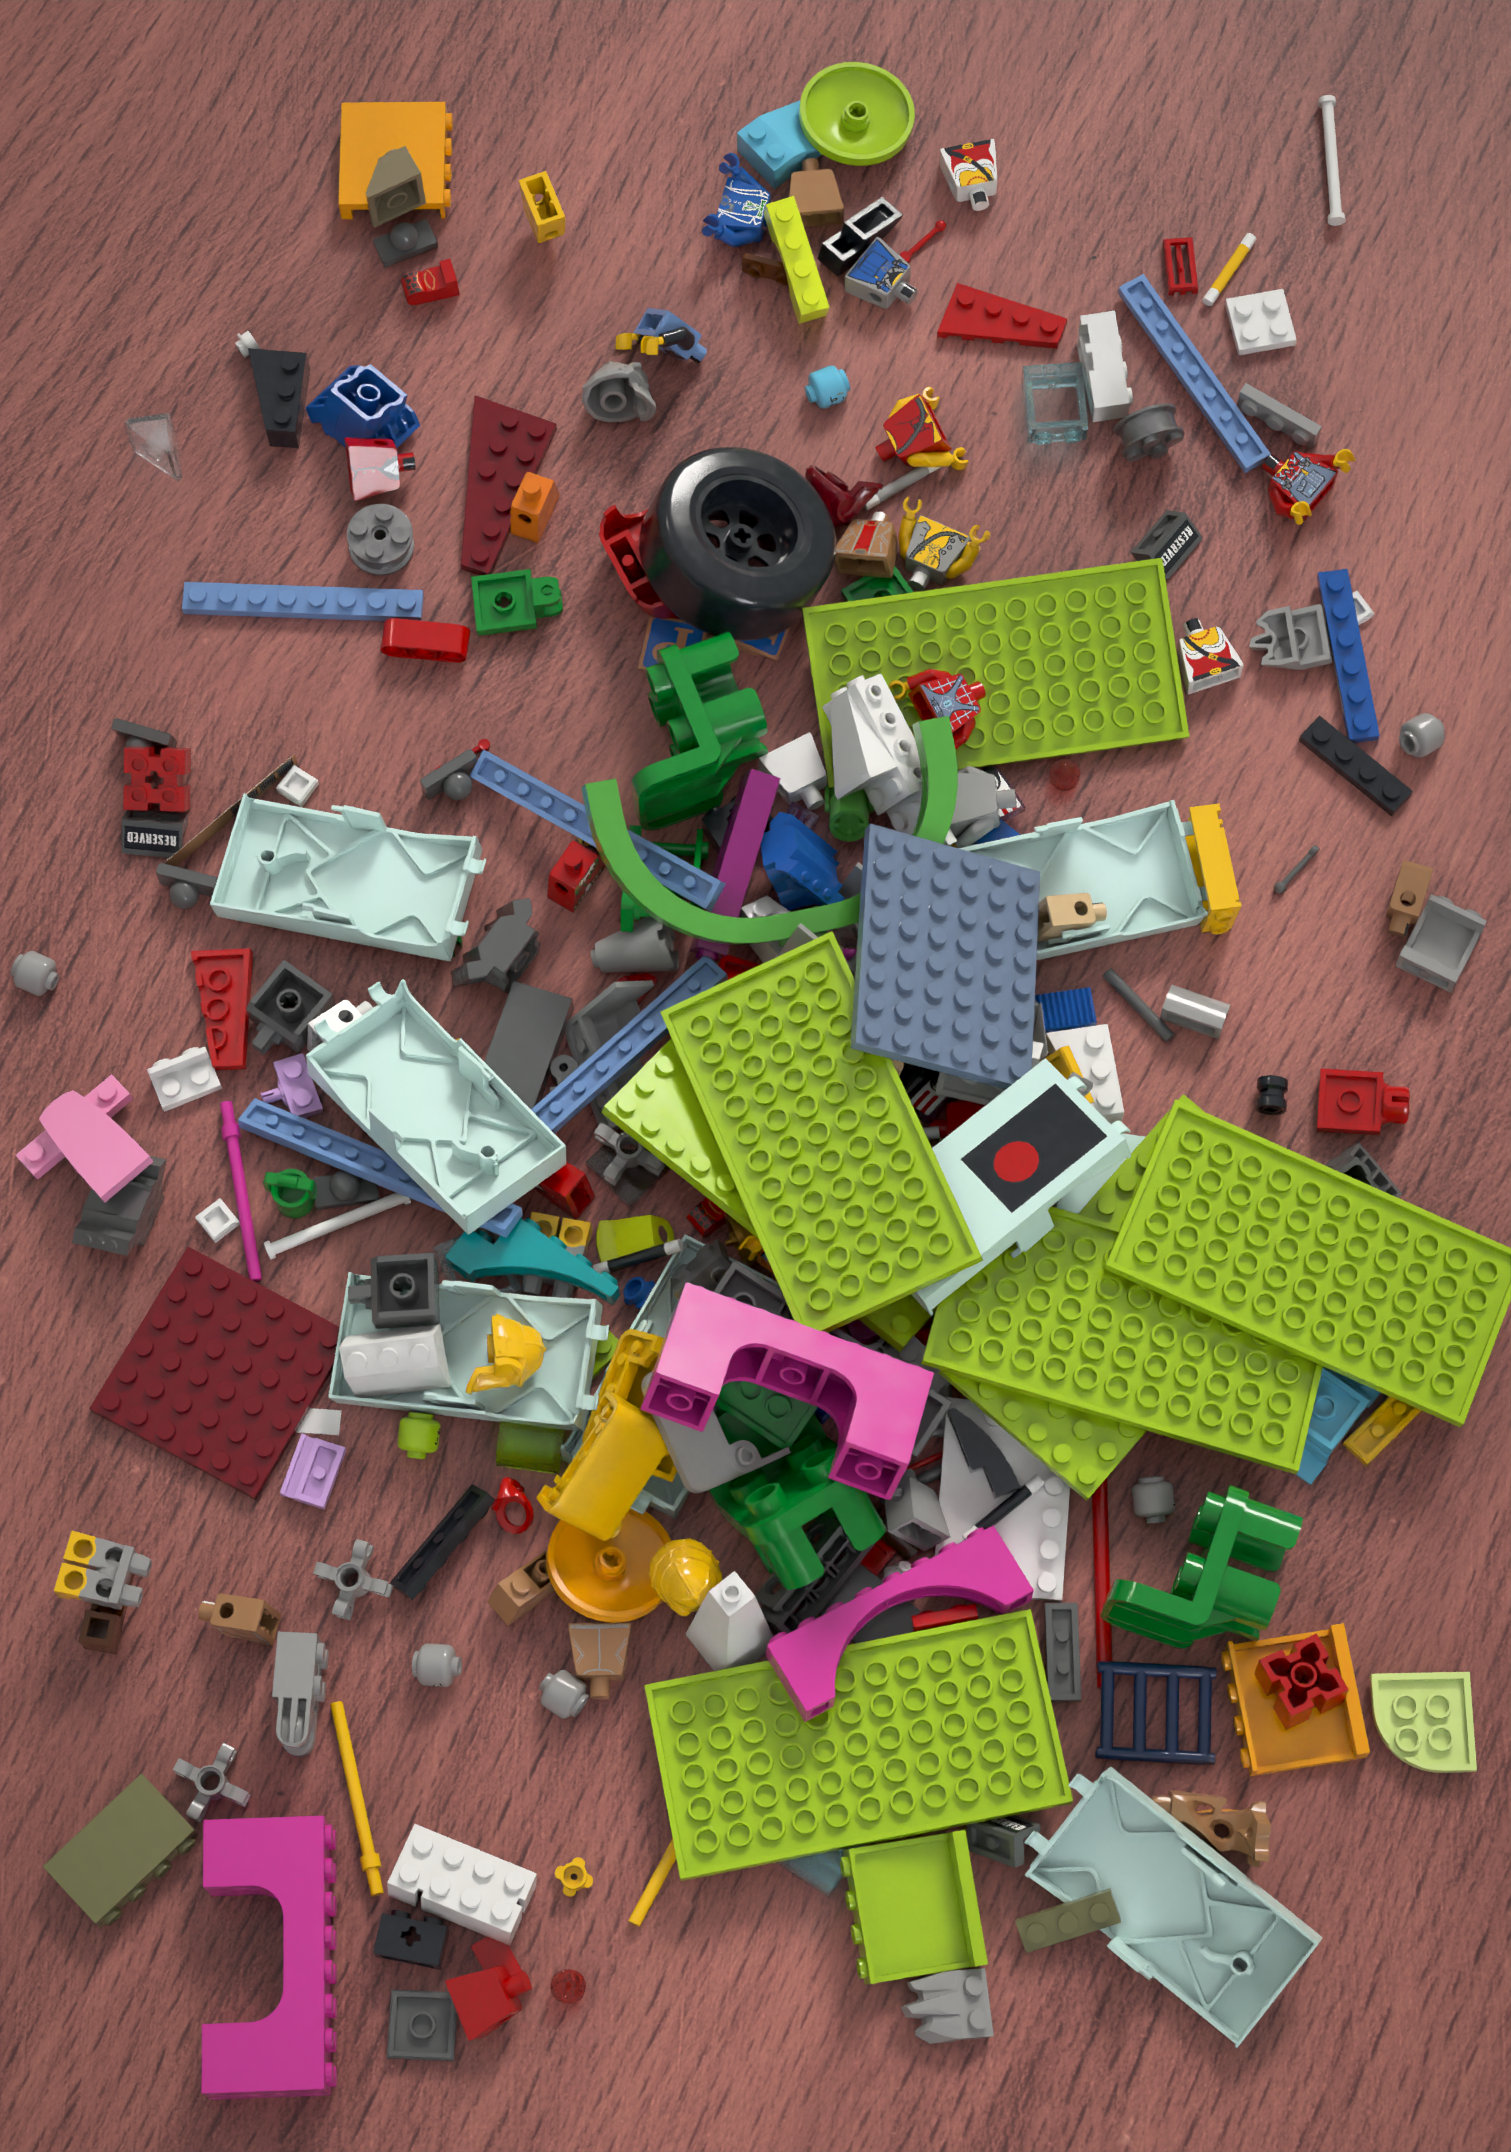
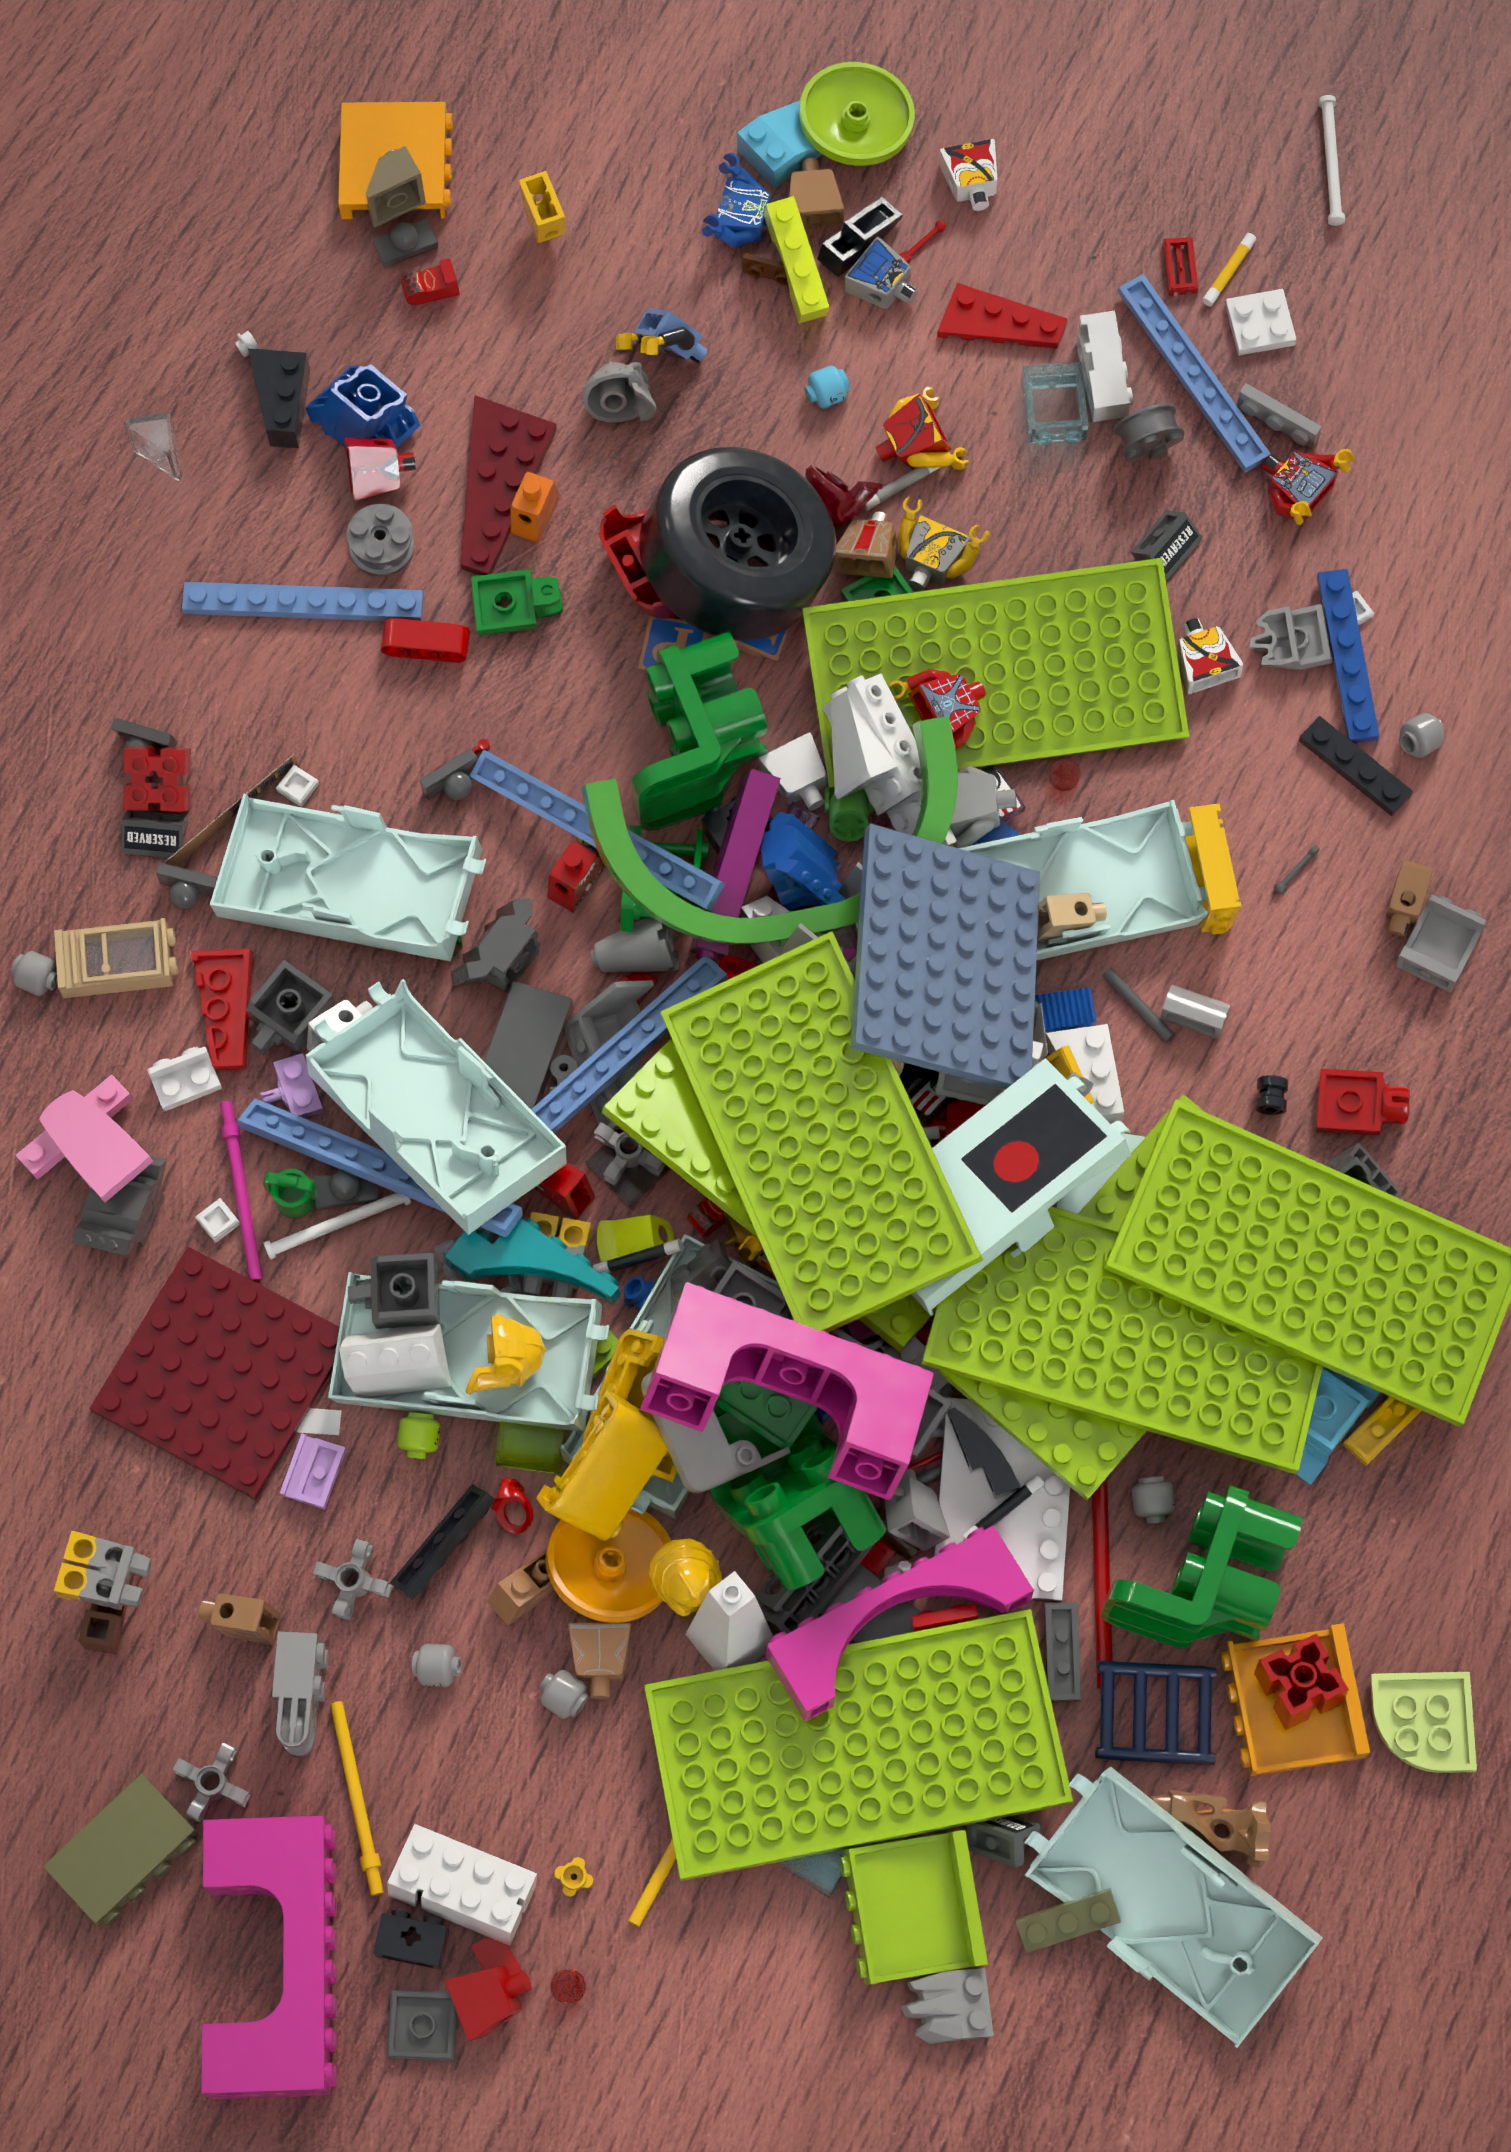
(115, 958): none -> tan door

